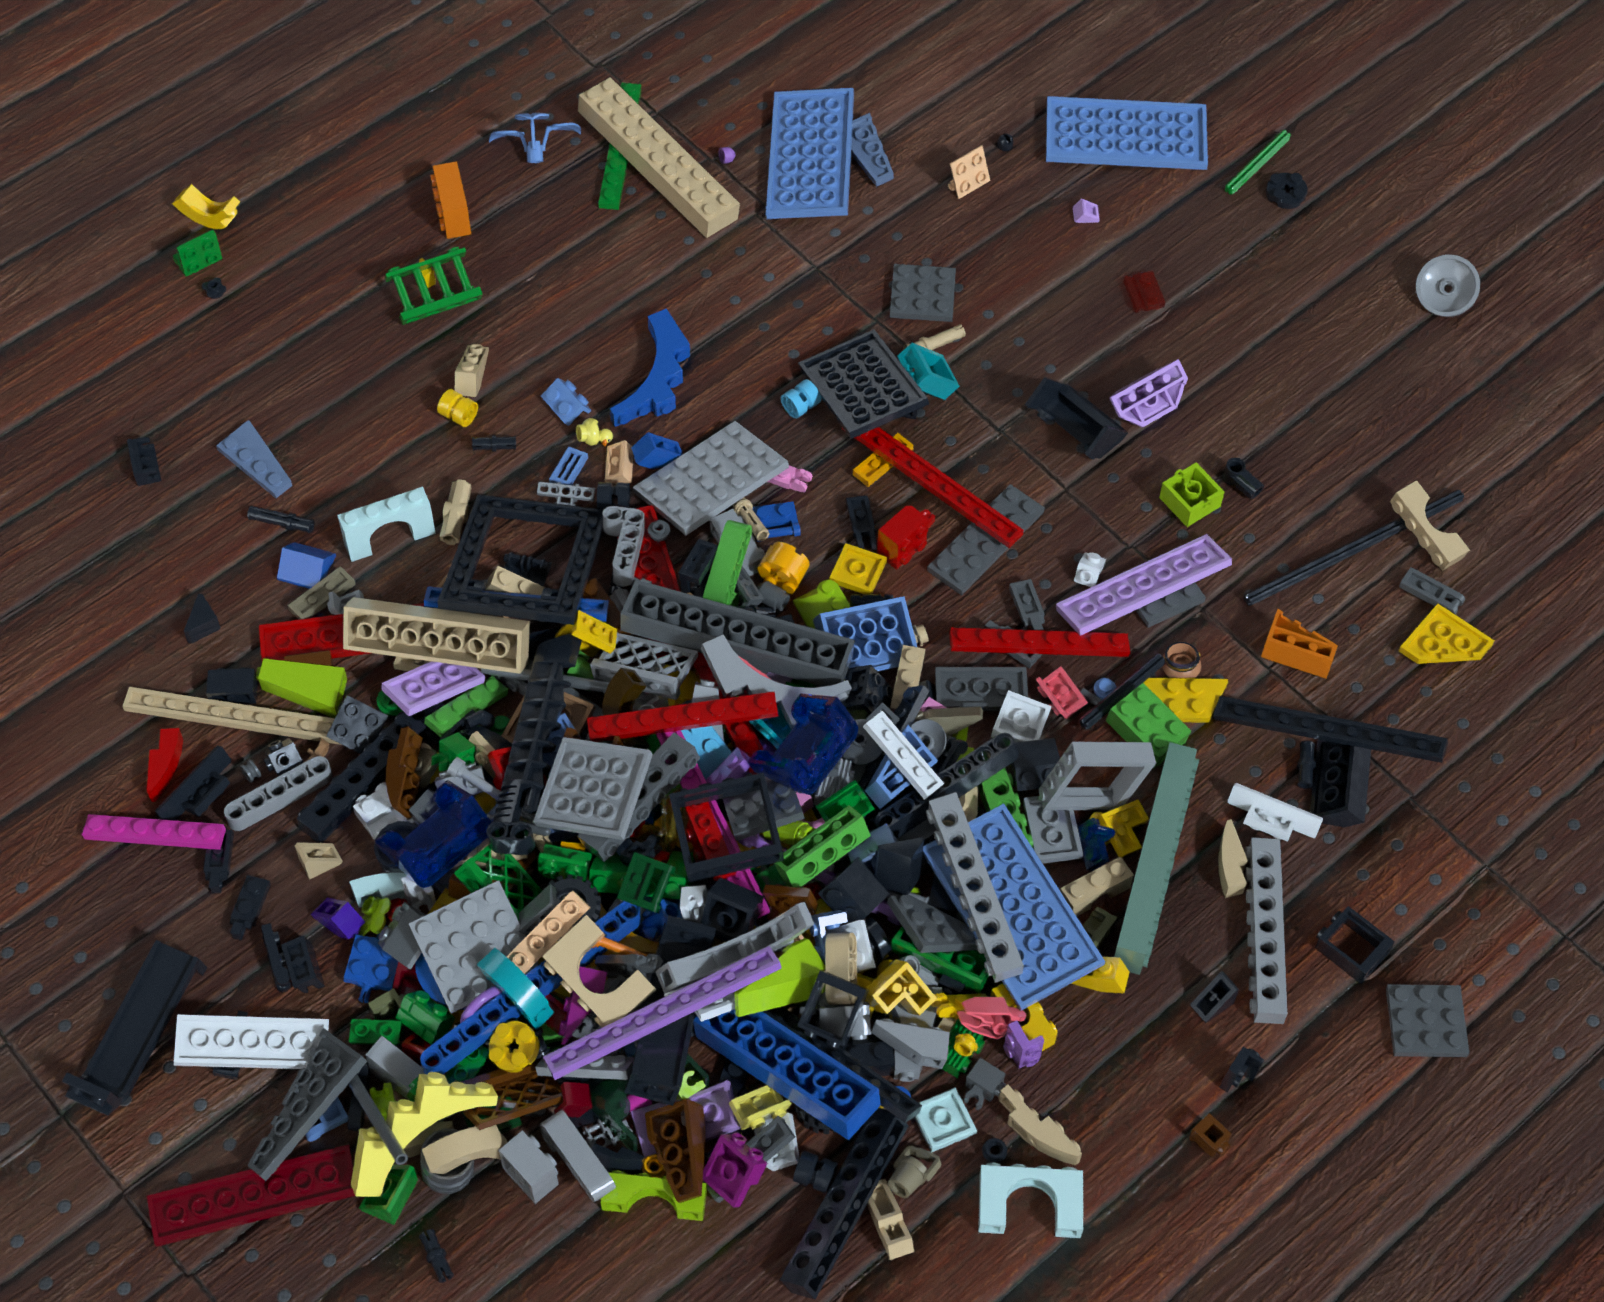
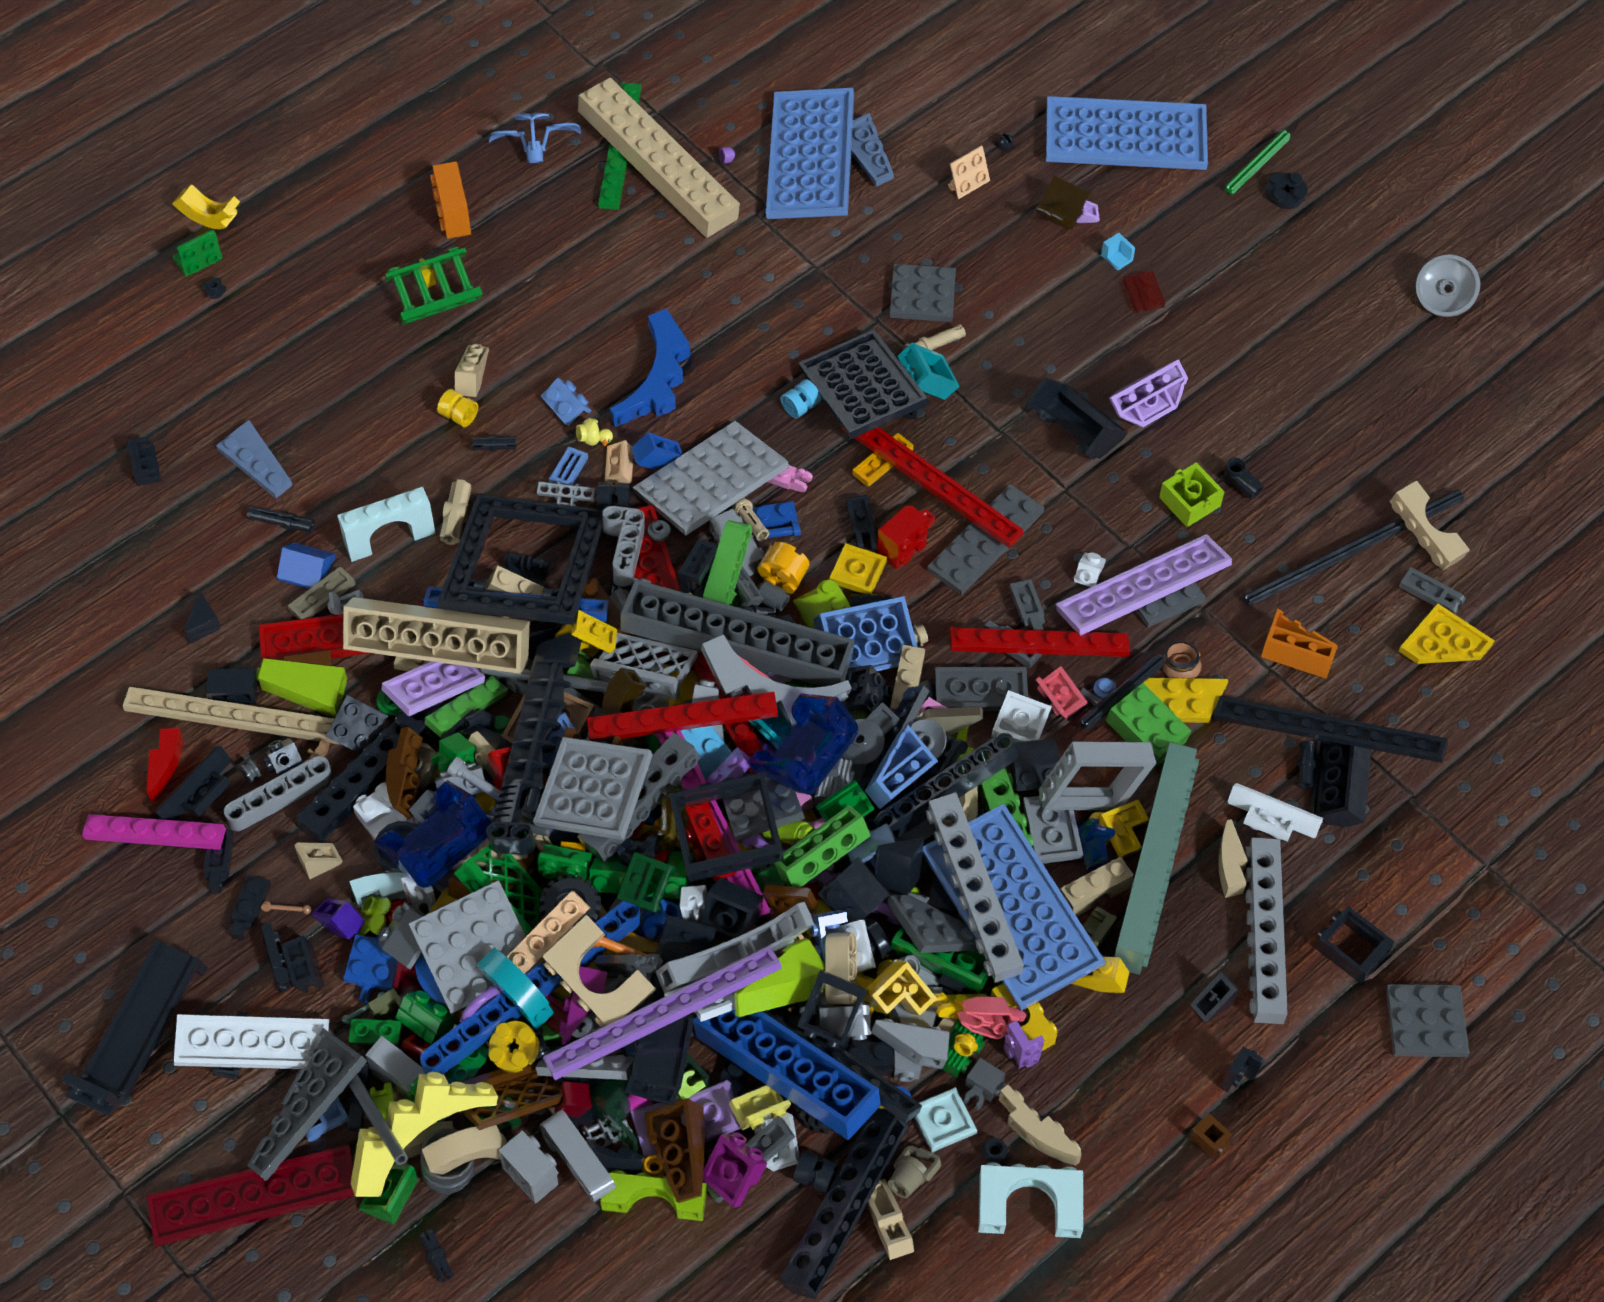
(266, 906): none -> nougat hinge
(346, 1019): none -> sand green hinge
(538, 909): dark grey hinge -> none
(903, 755): white plate -> none
(1062, 202): none -> dark brown plate
(1118, 251): none -> medium azure panel

